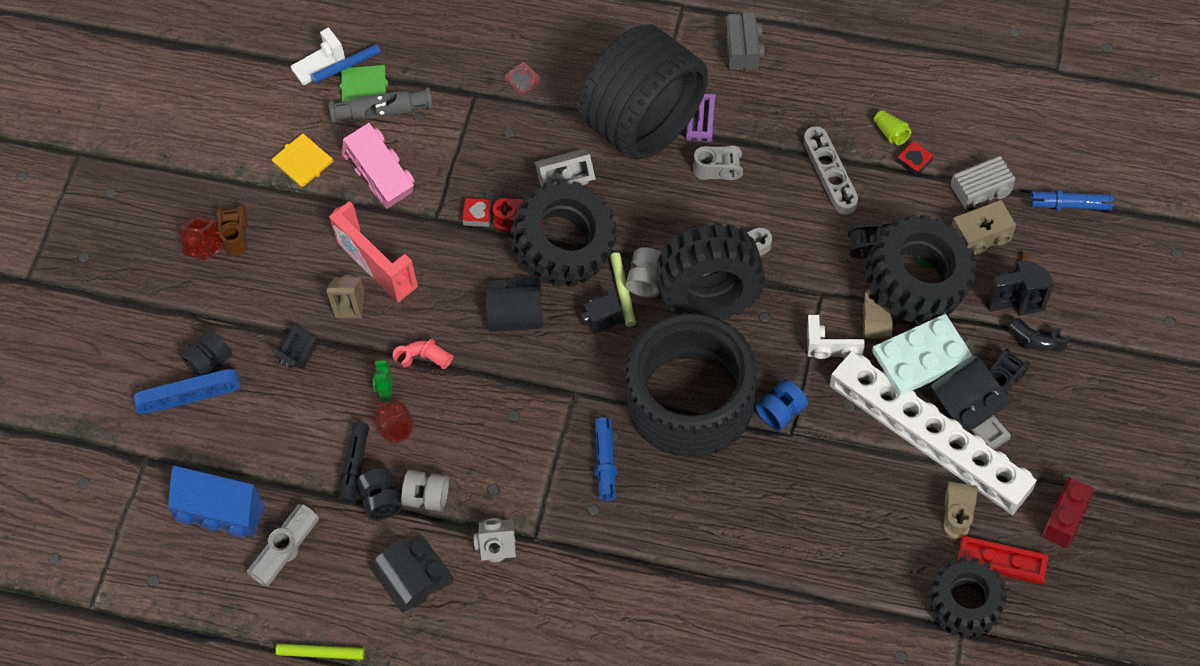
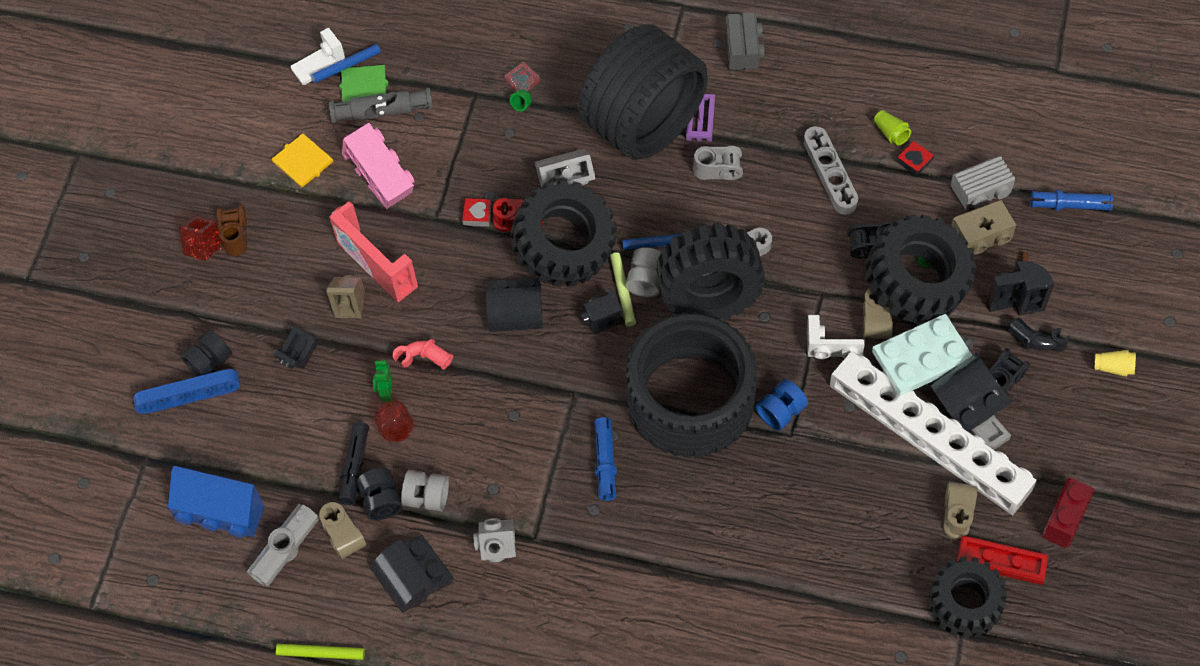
(342, 533): none -> dark tan piece
(517, 98): none -> green hinge
(647, 242): none -> blue bar
(1116, 362): none -> light yellow cone

